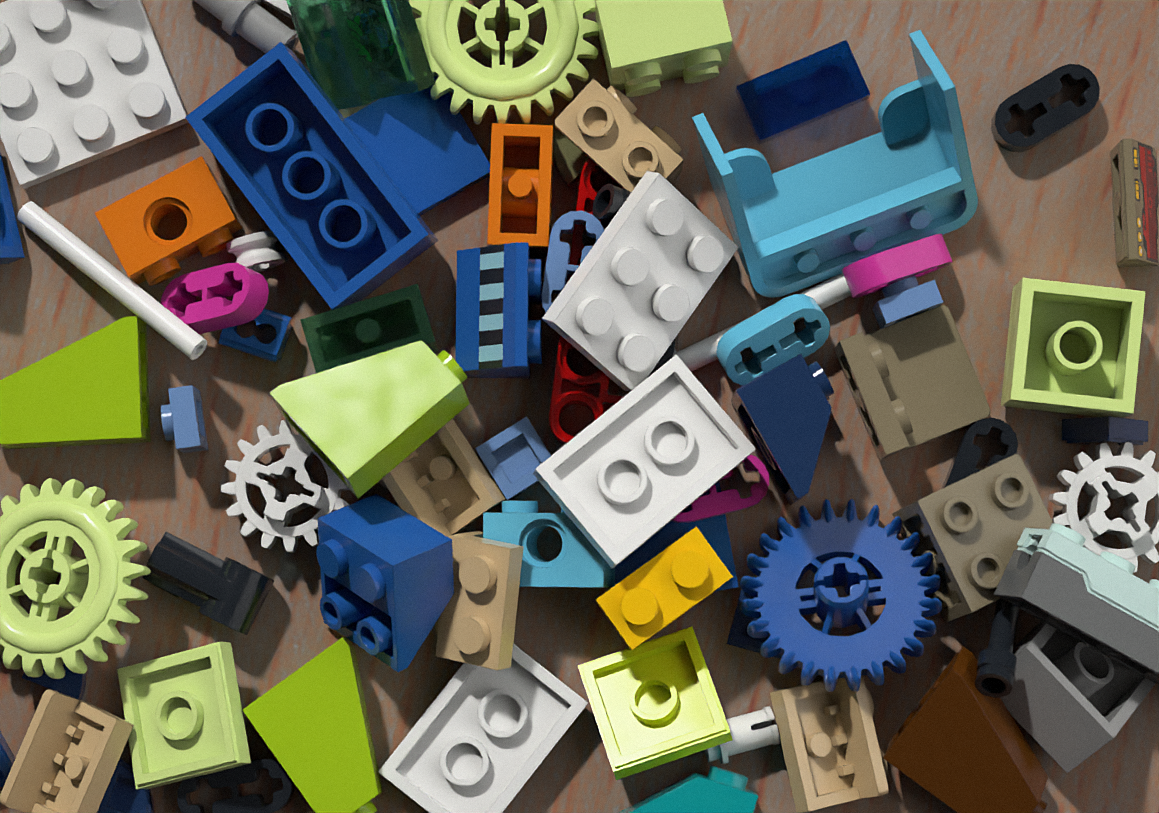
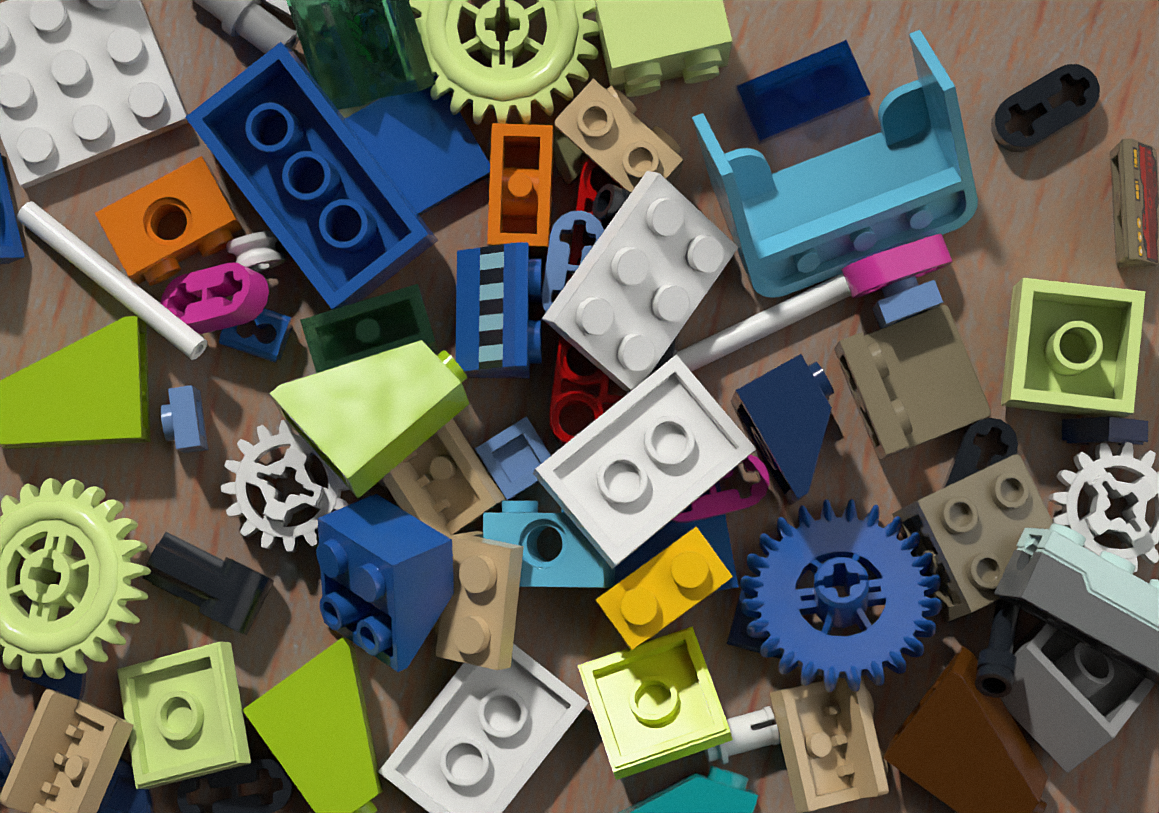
(773, 338): medium azure beam -> none

